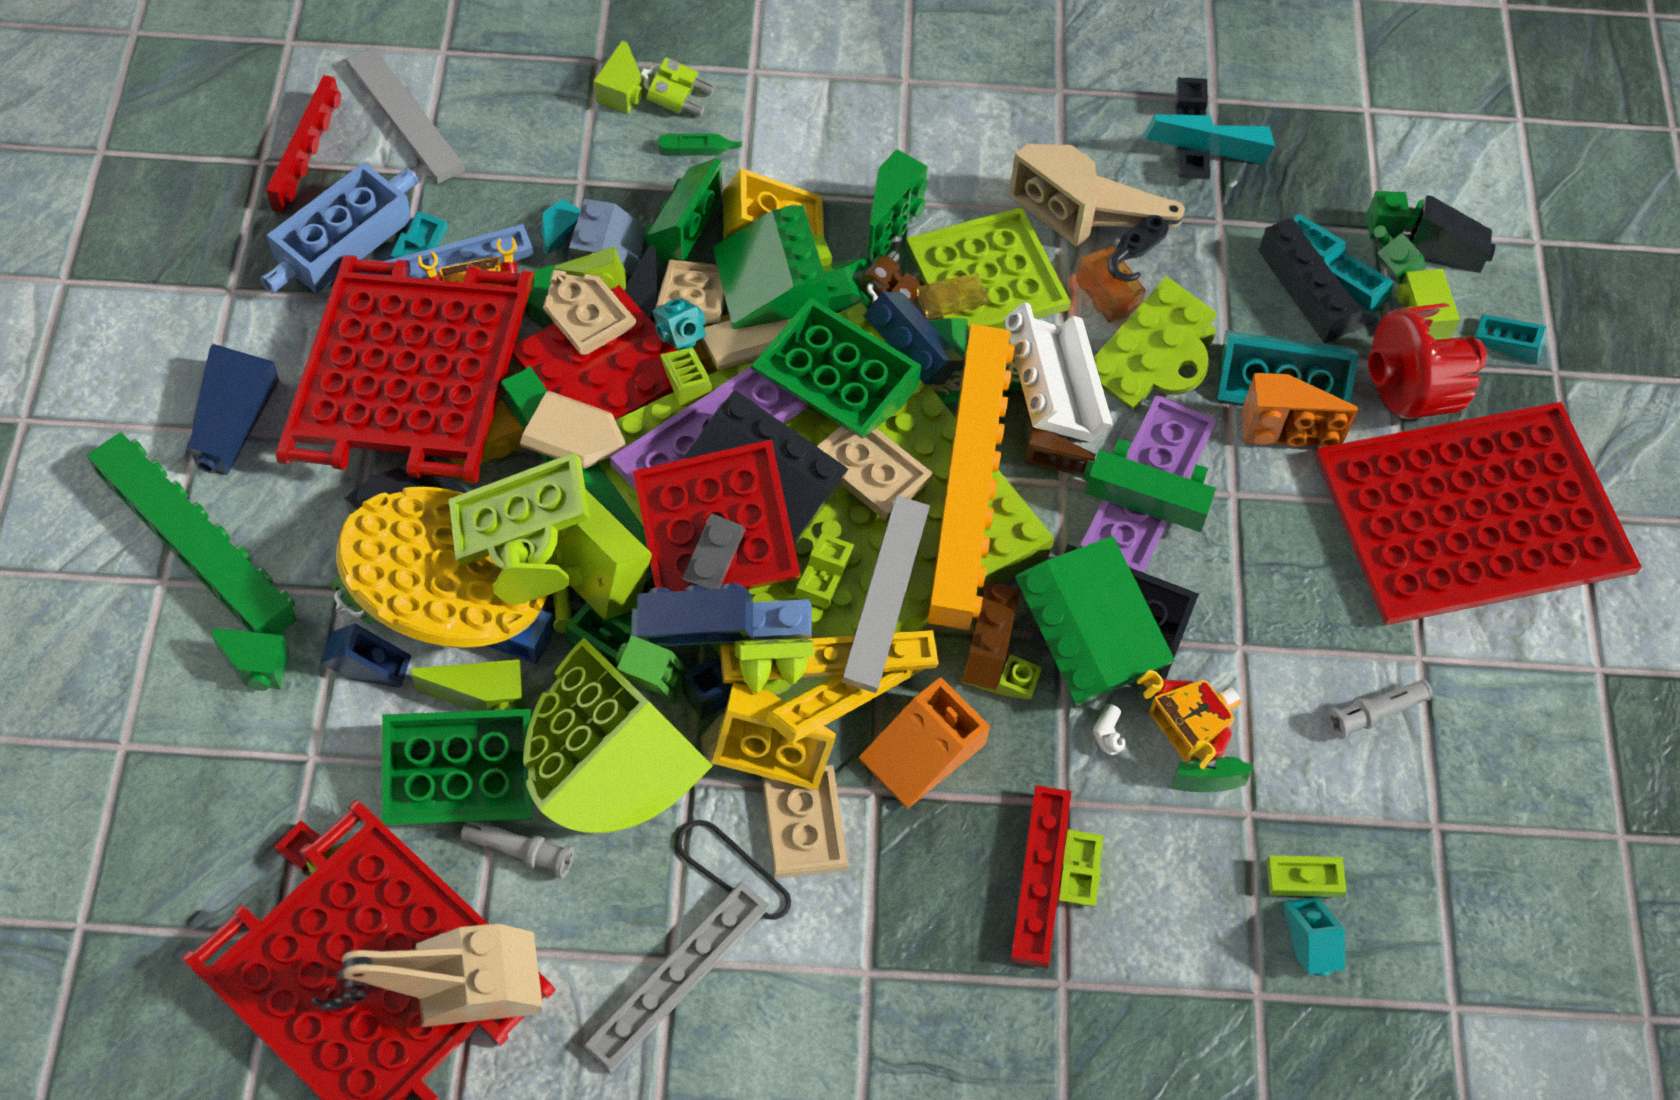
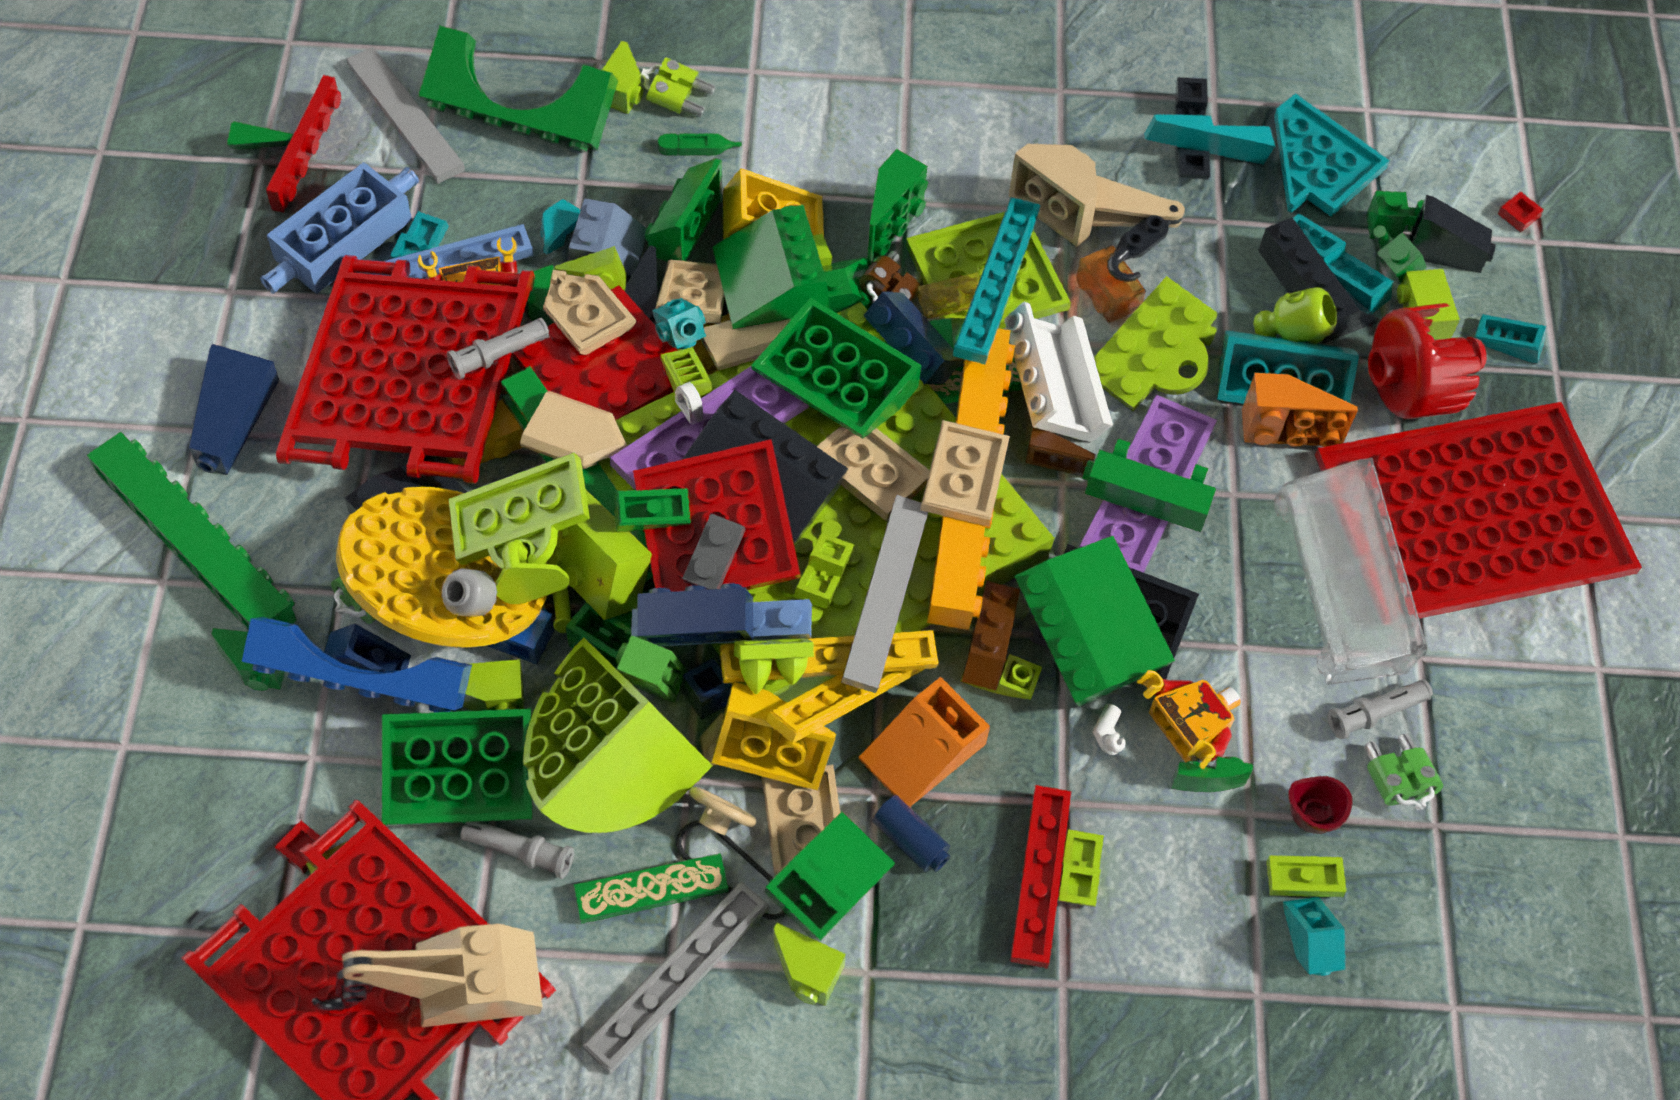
(251, 137): none -> green slope
(286, 648): none -> blue arch
(469, 592): none -> light grey head
(483, 352): none -> light grey pin
(573, 118): none -> green arch
(651, 509): none -> green slope
(651, 888): none -> green tile
(689, 402): none -> white tile
(720, 812): none -> tan piece
(808, 964): none -> lime slope
(828, 877): none -> green slope
(912, 834): none -> dark blue brick
(965, 473): none -> tan tile
(996, 281): none -> teal tile
(1299, 317): none -> lime piece
(1319, 804): none -> dark red helmet
(1321, 158): none -> teal wing
(1353, 573): none -> clear windscreen
(1403, 775): none -> bright green piece
(1520, 211): none -> red tile

